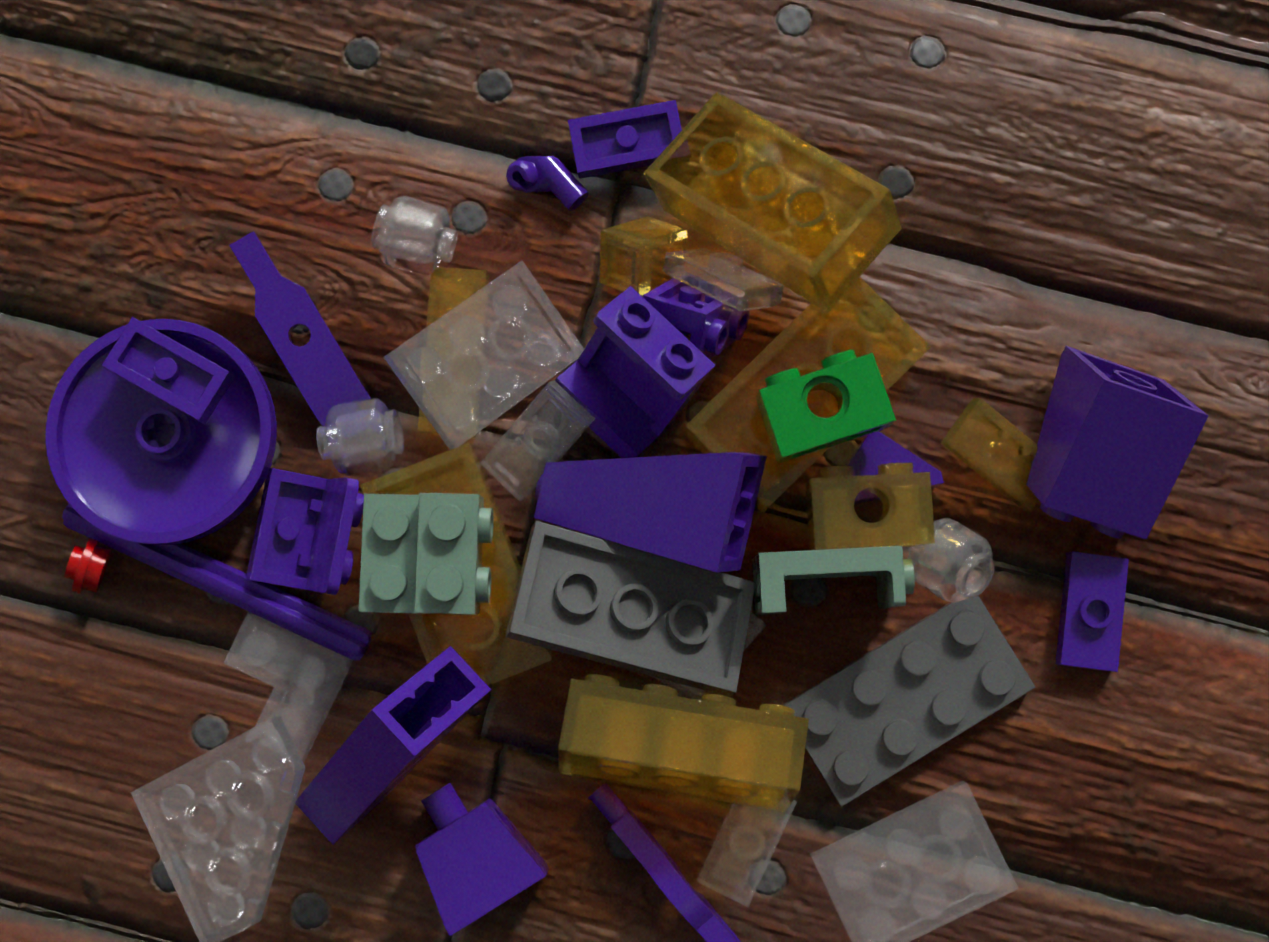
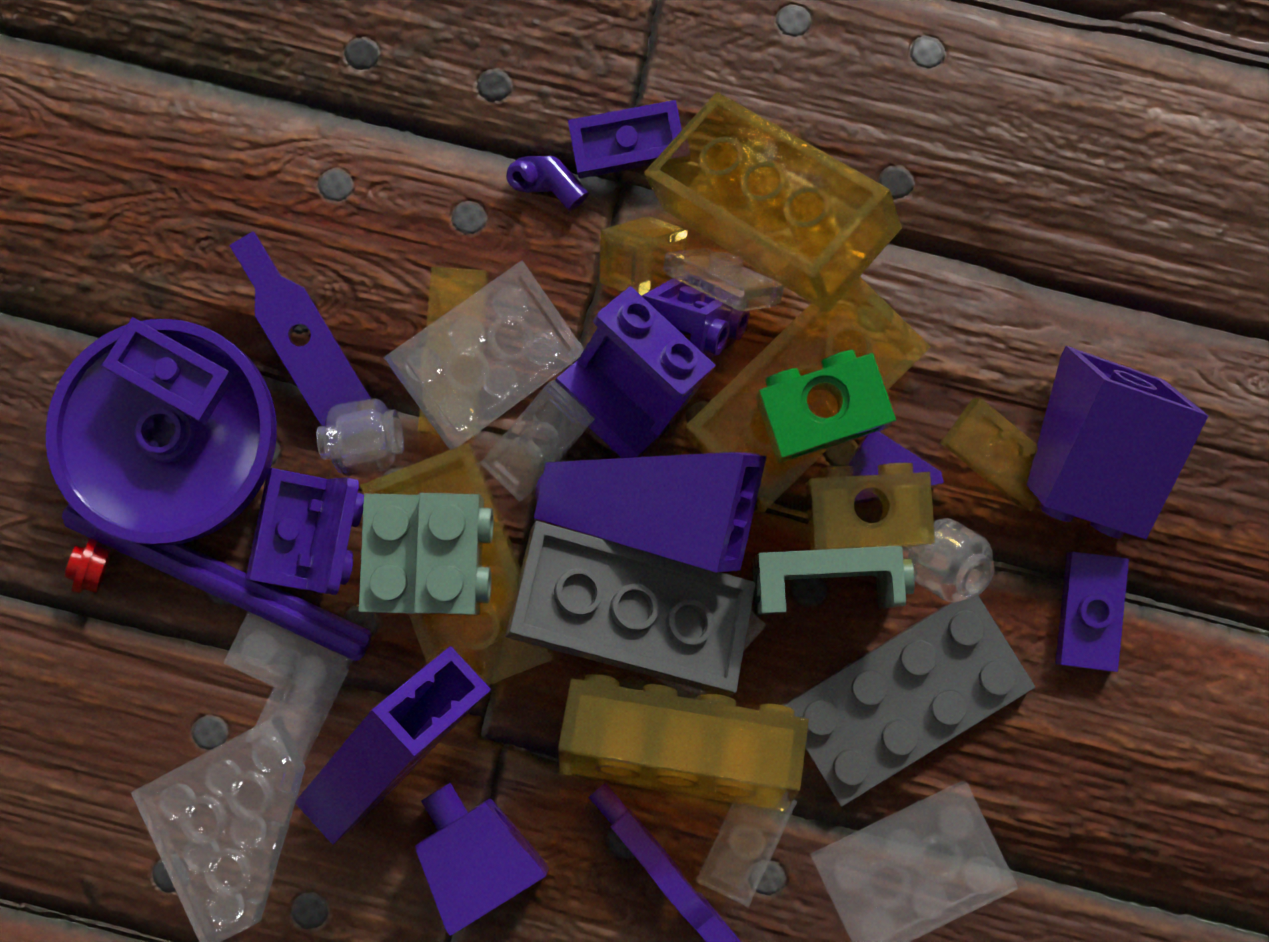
(414, 235): clear head -> none

